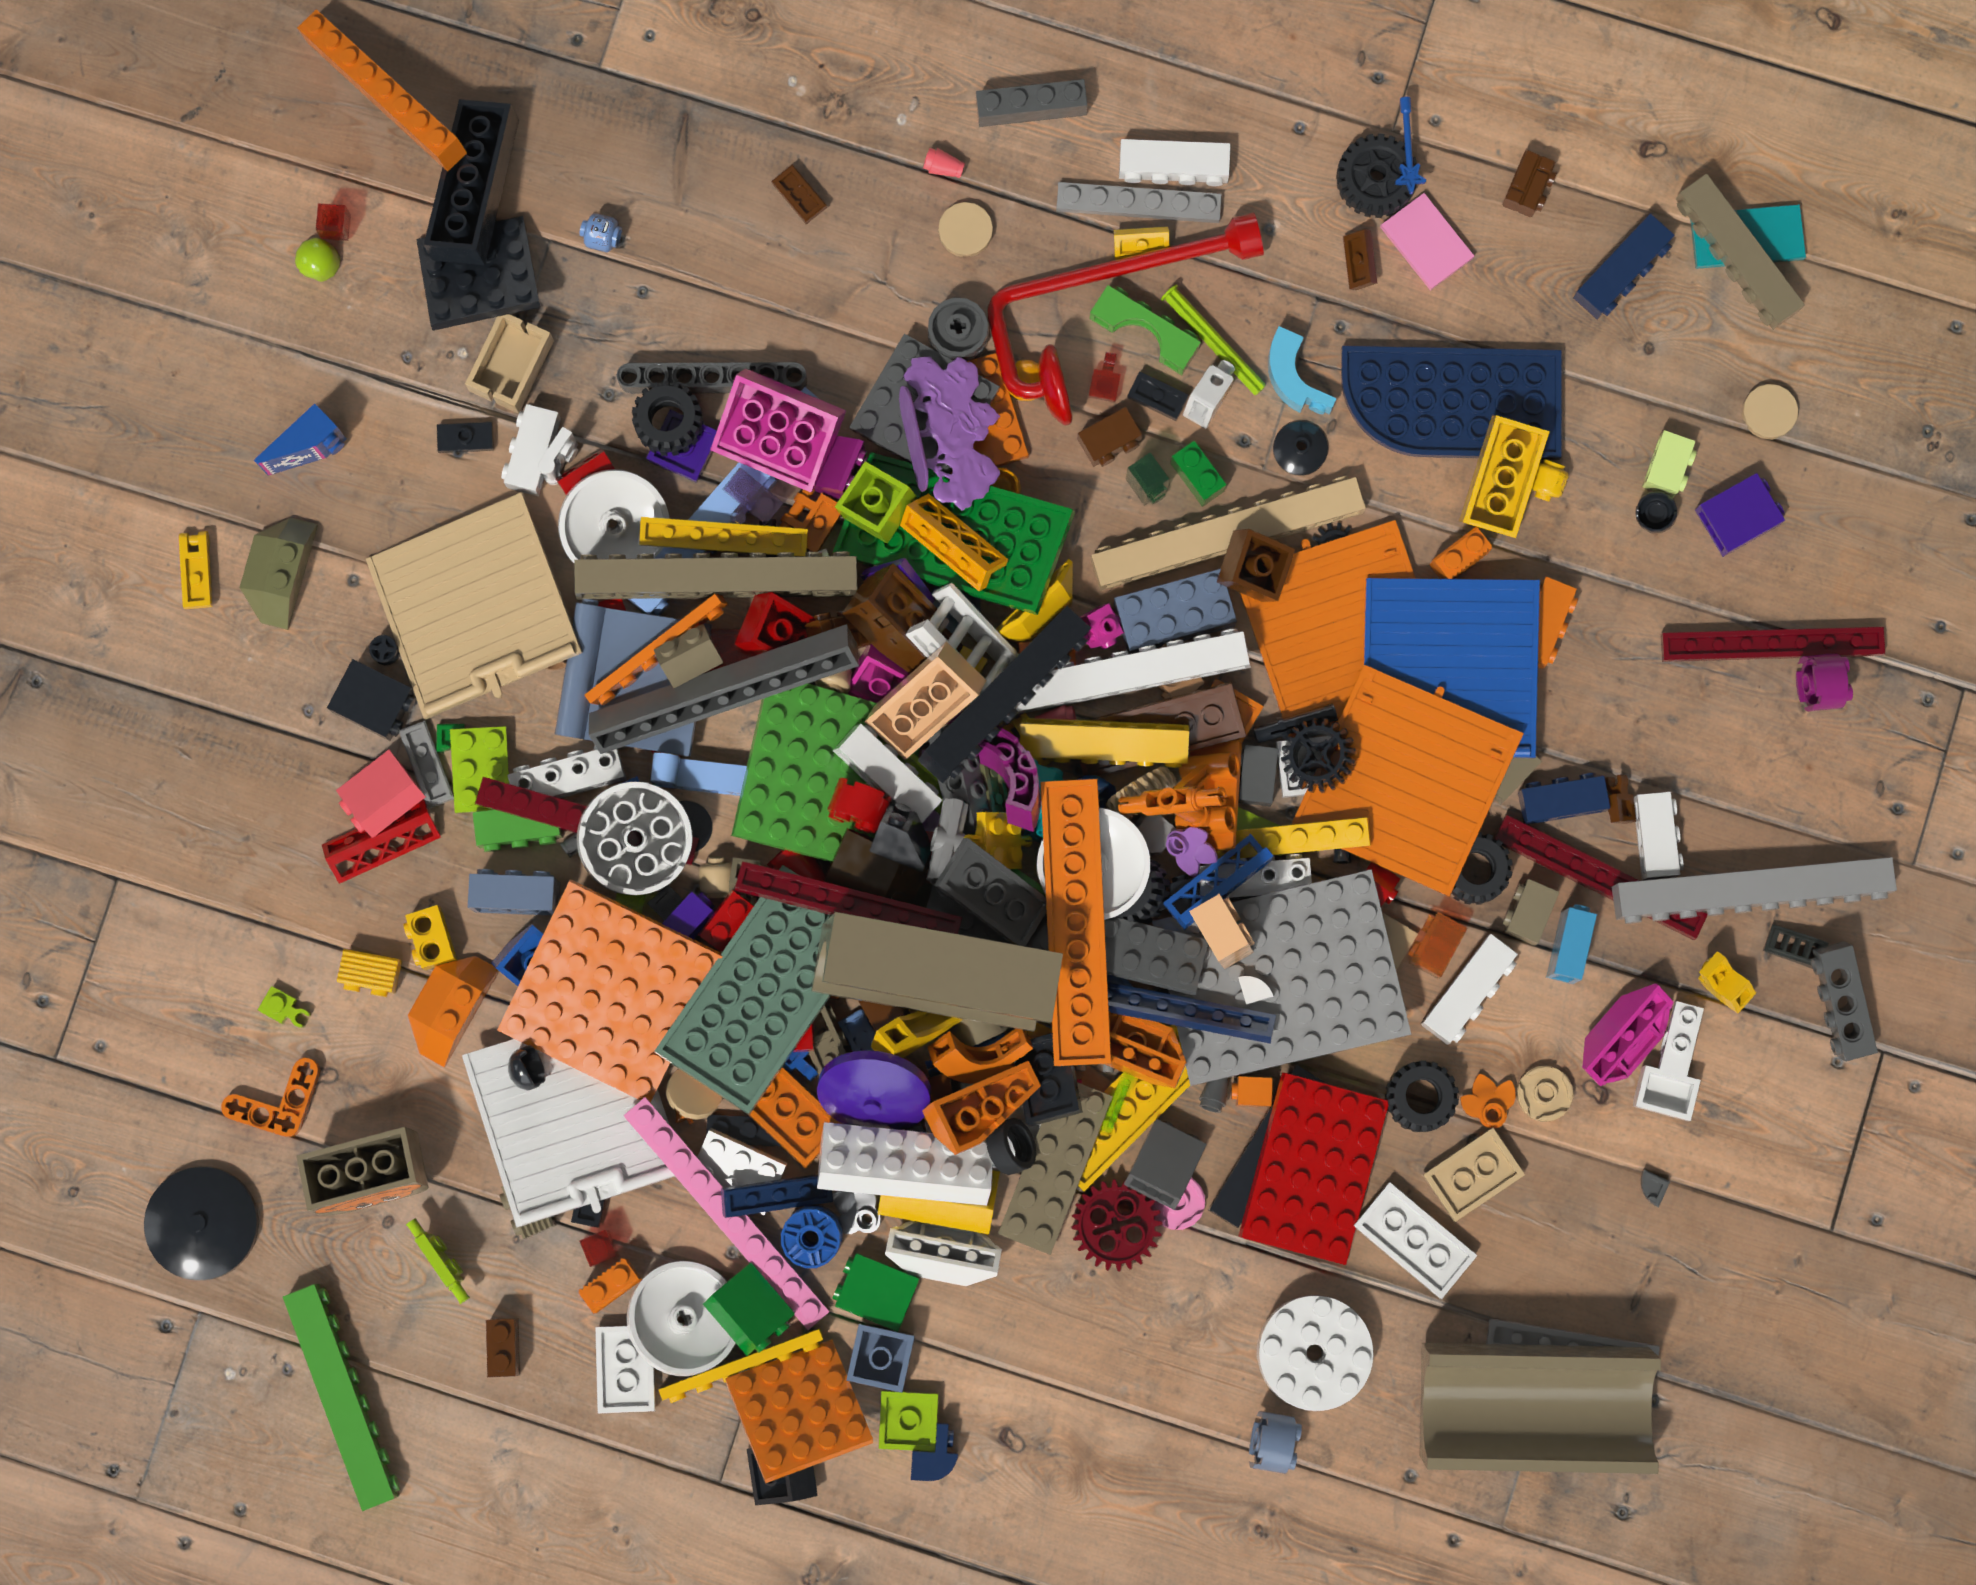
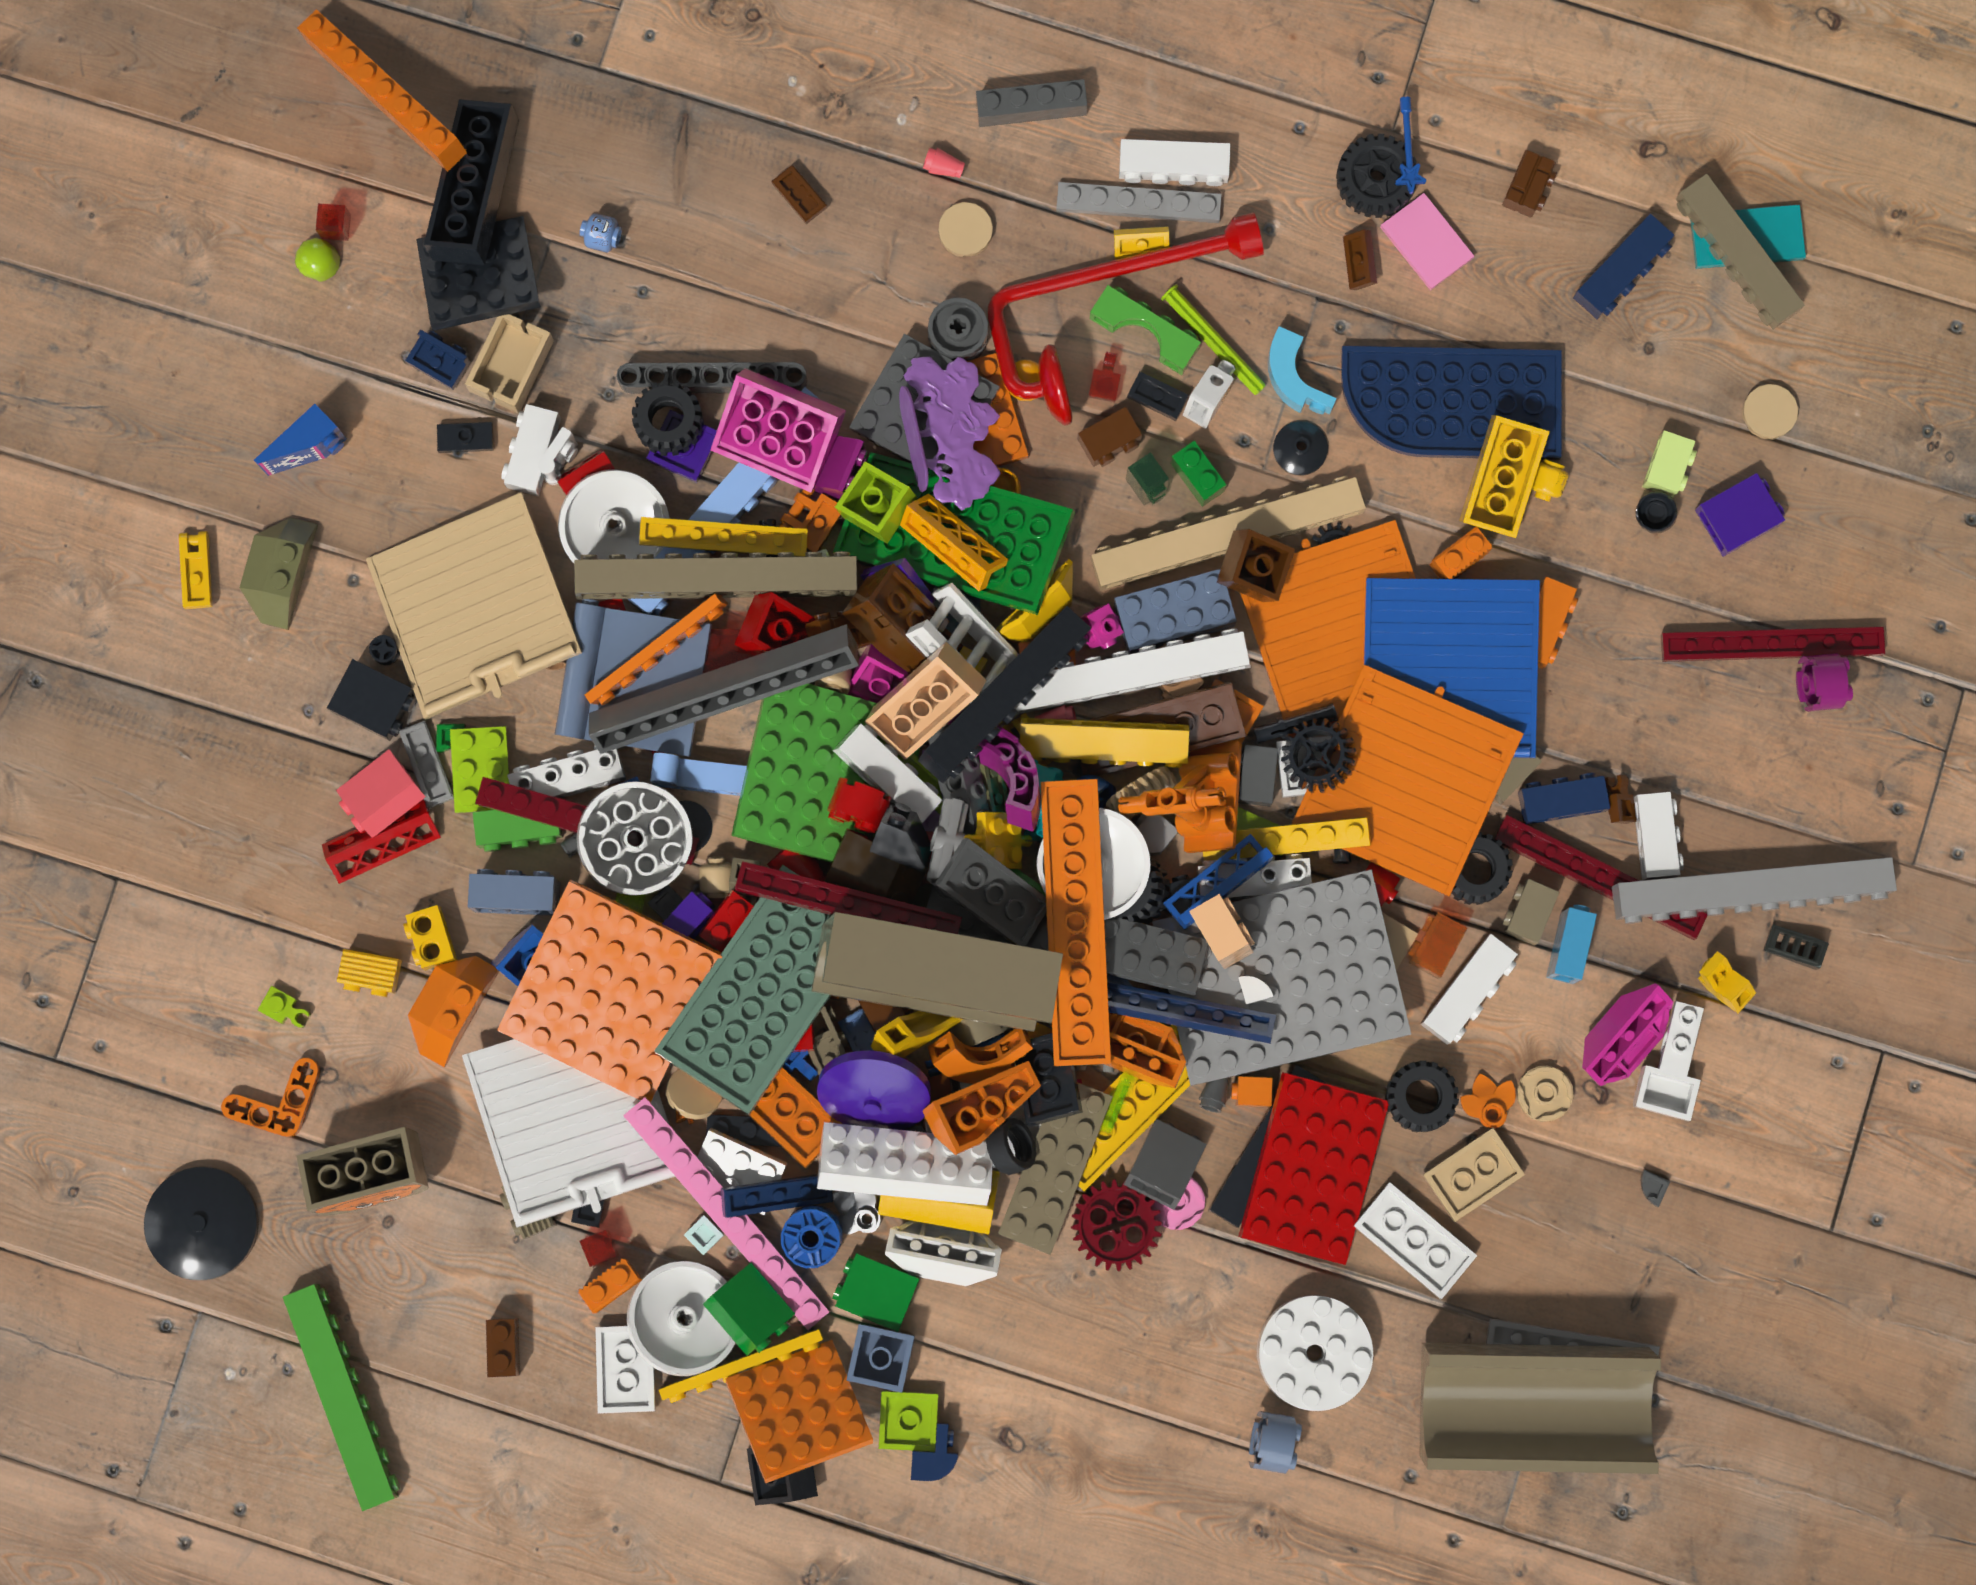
(438, 359): none -> dark blue bracket
(447, 1269): lime plate -> none
(526, 1068): black hair -> none
(688, 656): dark tan brick -> none
(703, 1235): none -> light aqua plate
(751, 498): clear purple plate -> none
(1192, 850): medium lavender plate -> none
(1861, 1039): dark grey brick -> none

